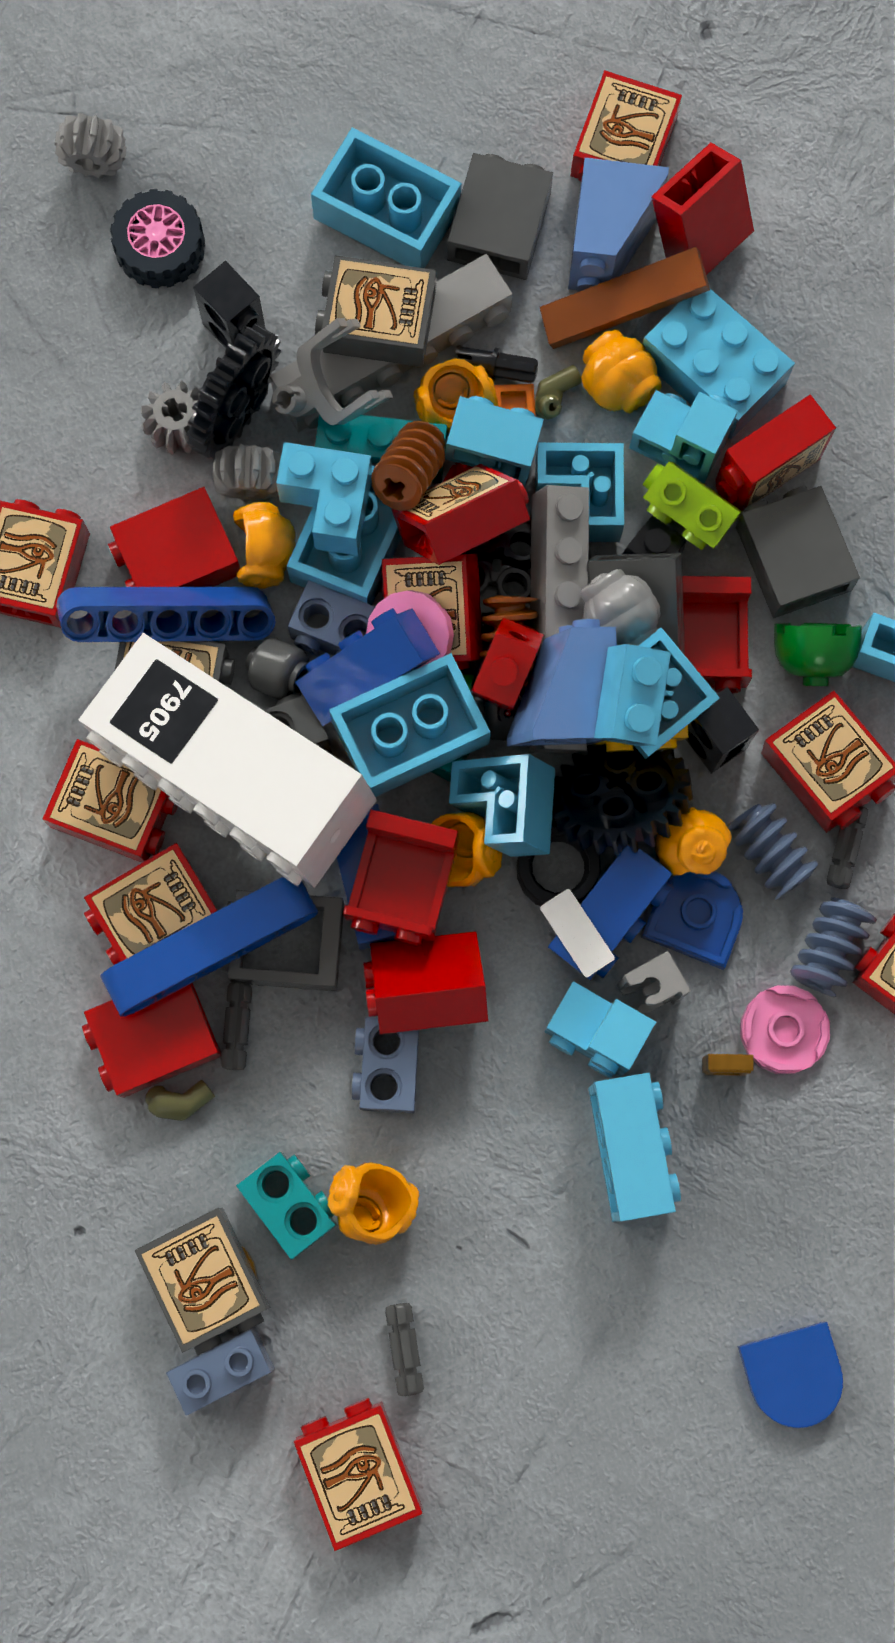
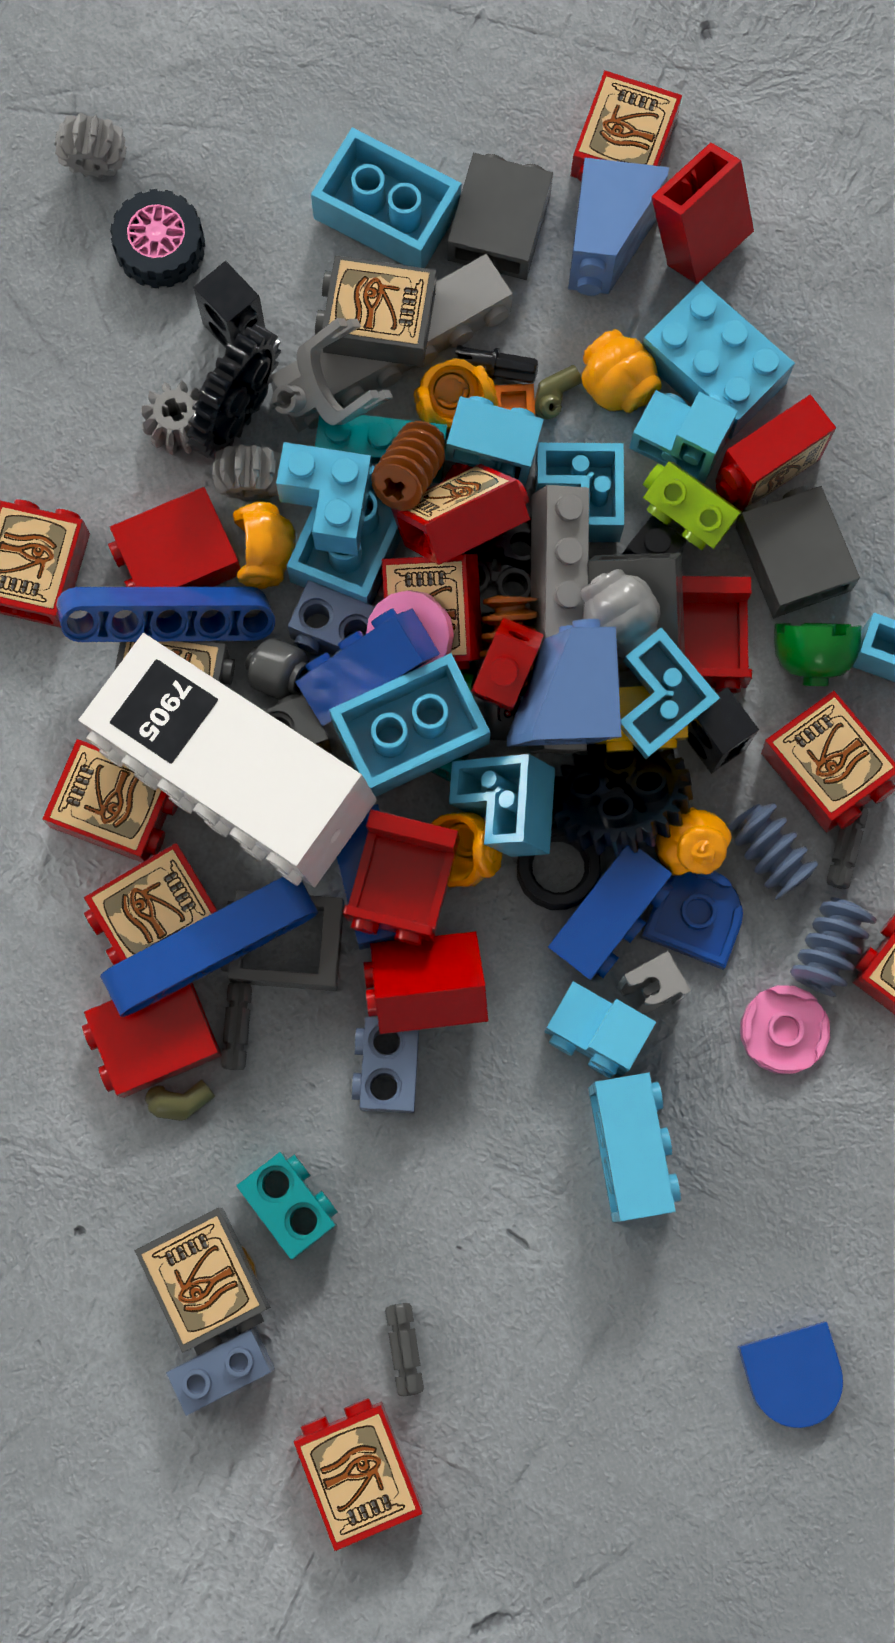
(372, 1202): light orange hair -> none
(577, 933): white sticker -> none
(625, 298): dark orange tile -> none
(632, 695): medium azure brick -> none
(727, 1064): pearl gold tile -> none

